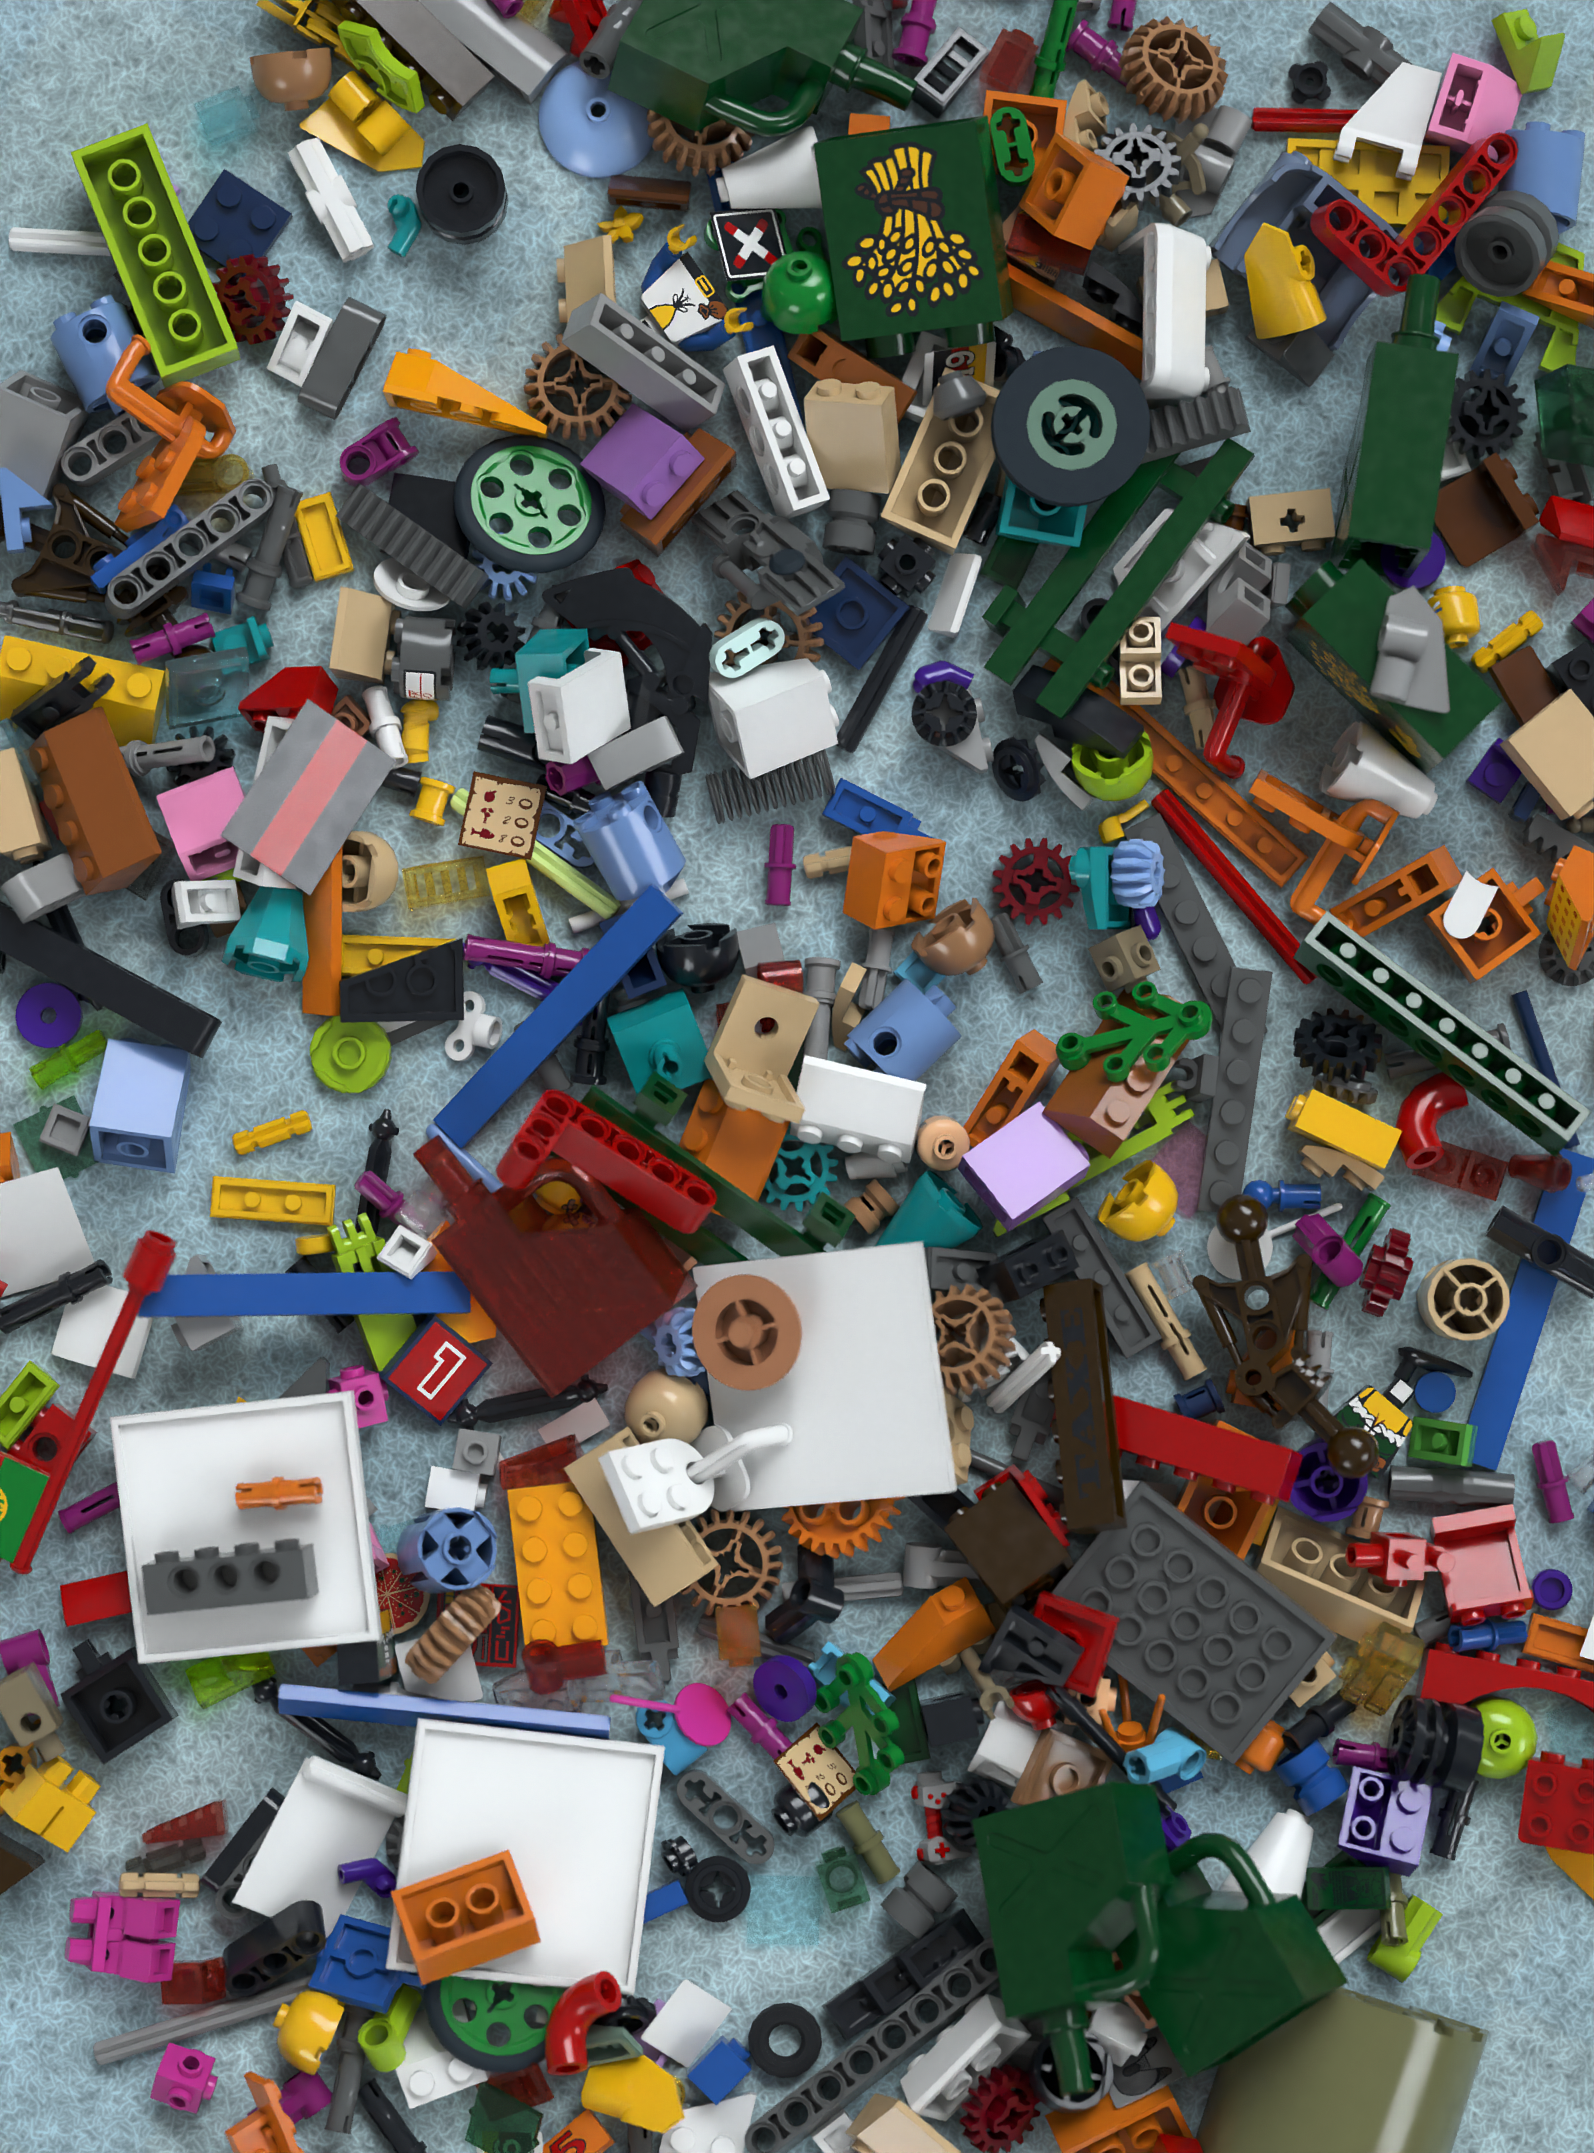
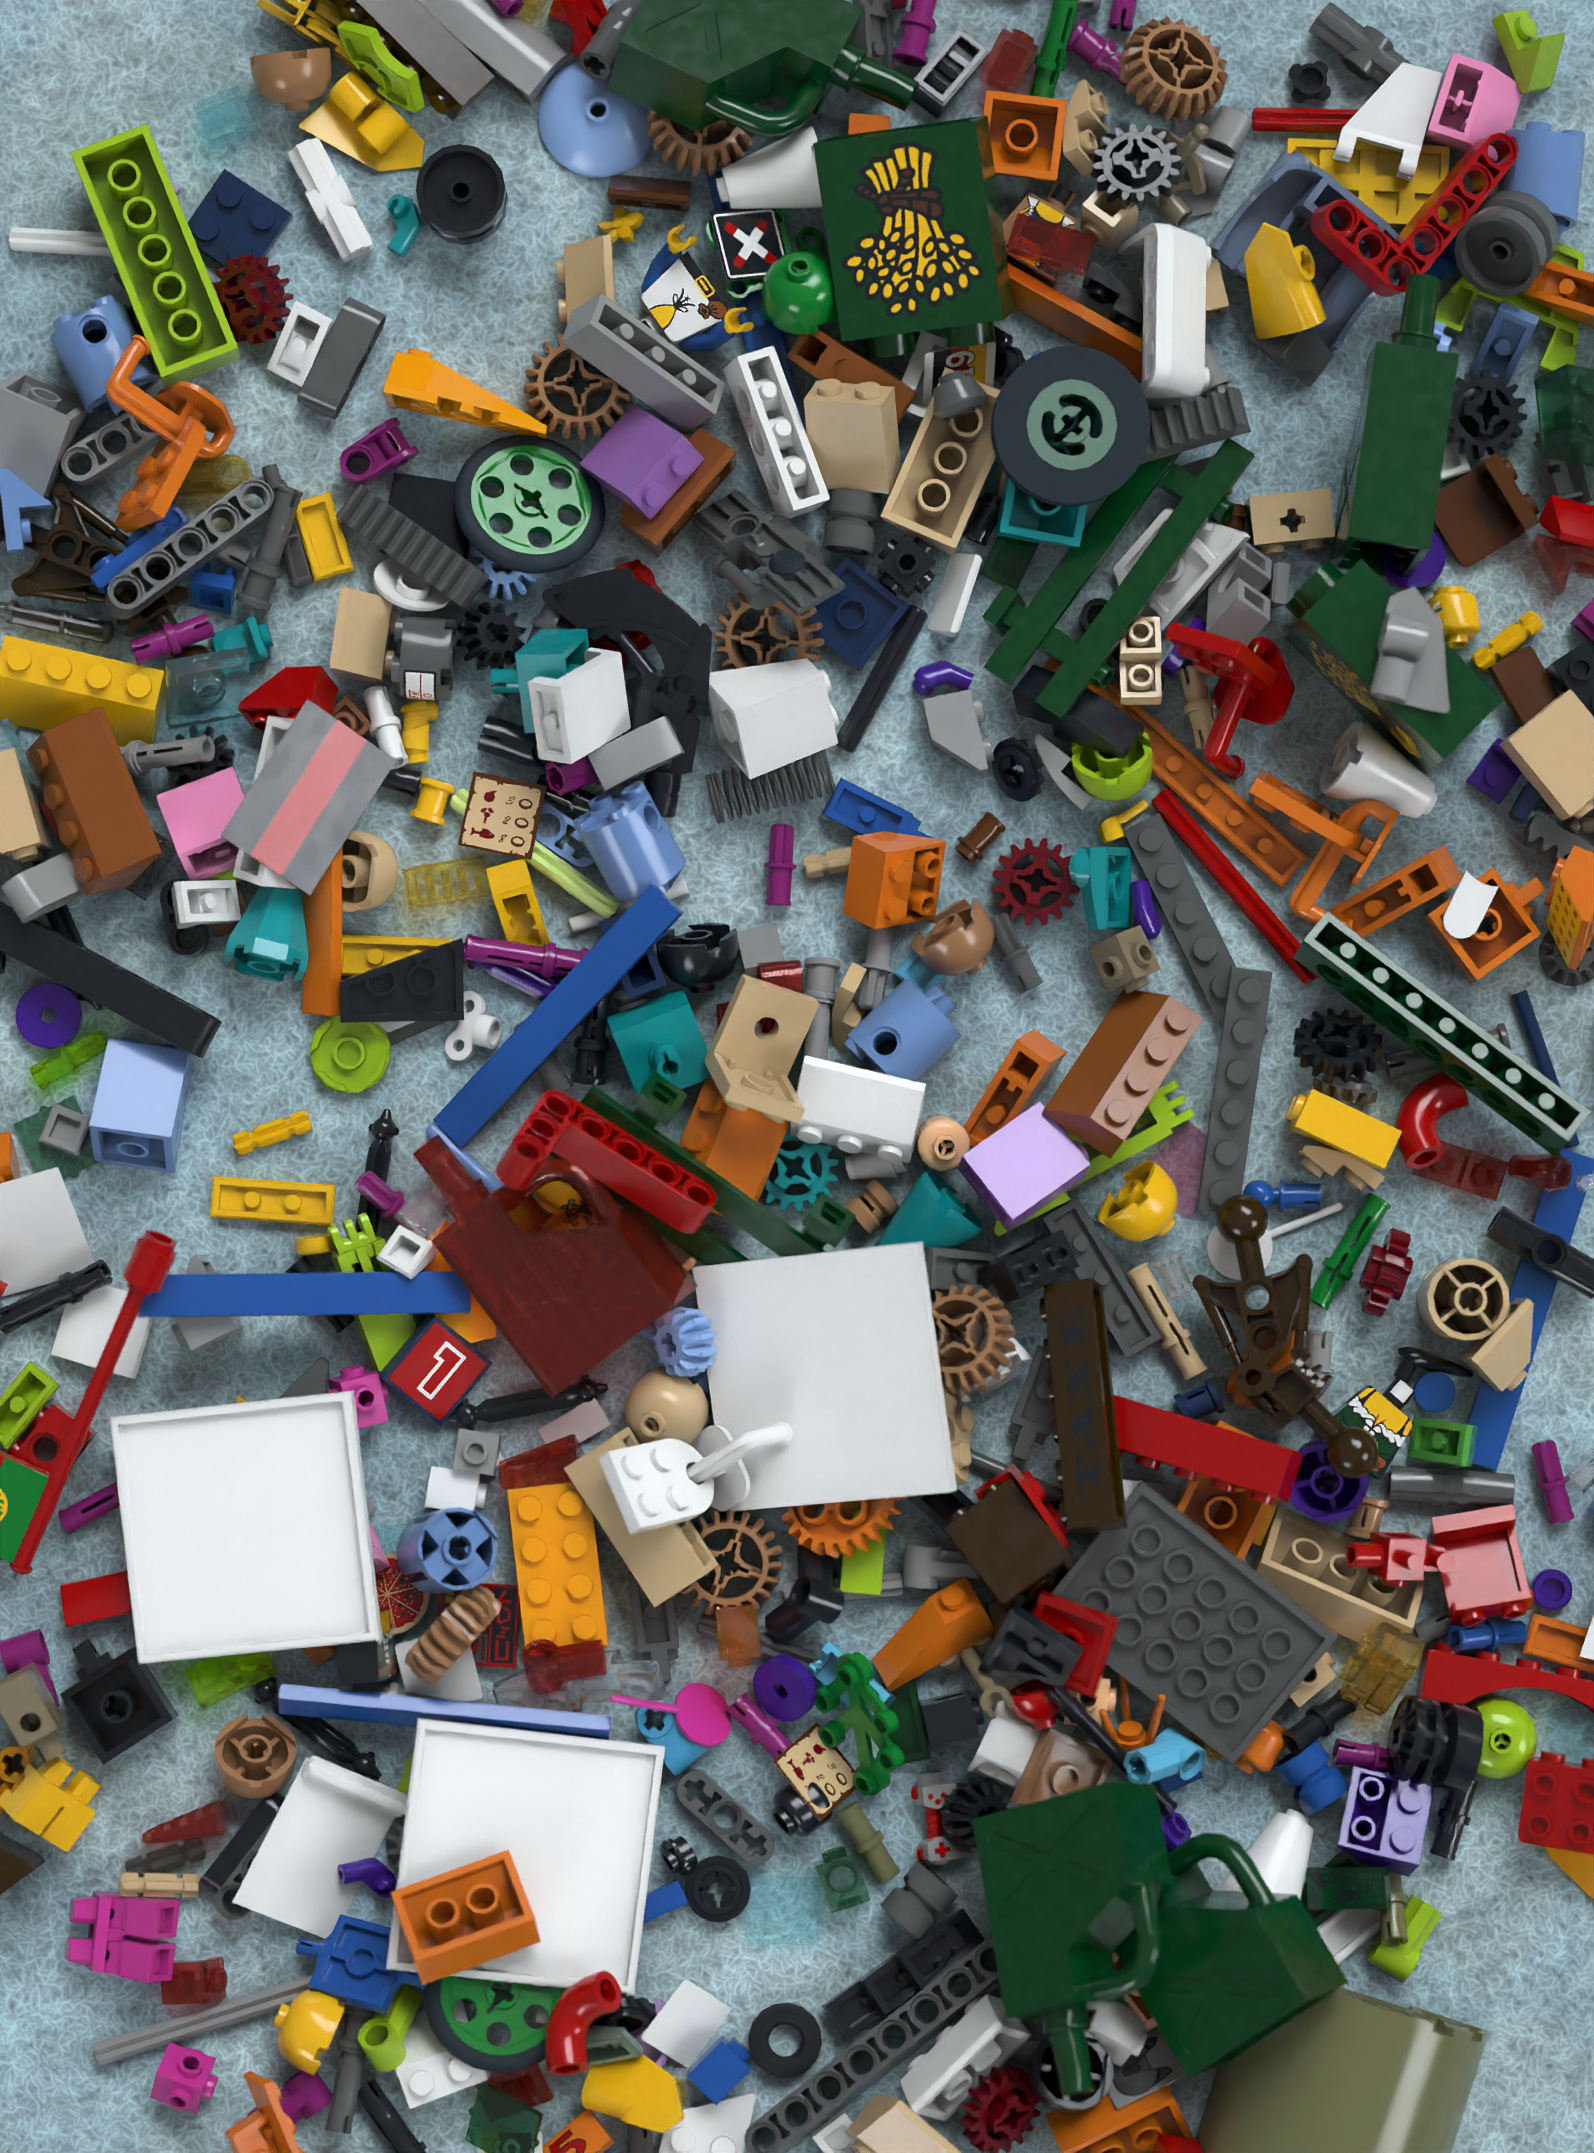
(61, 700): black hinge -> none
(168, 1593): dark grey brick -> none
(255, 1756): none -> medium nougat cylinder
(274, 1948): black beam -> none
(279, 1493): orange pin -> none
(747, 1332): nougat wheel -> none
(752, 655): light aqua beam -> none
(865, 1569): none -> lime slope
(929, 726): black gear -> none
(979, 838): none -> reddish brown pin
(1021, 144): green beam -> none
(1023, 1377): white axle -> none
(1073, 192): orange slope -> none
(1137, 873): light blue gear -> none
(1183, 1022): green plant -> none
(1200, 1077): dark grey tile -> none
(1328, 1250): magenta piece -> none
(1507, 1351): none -> tan slope

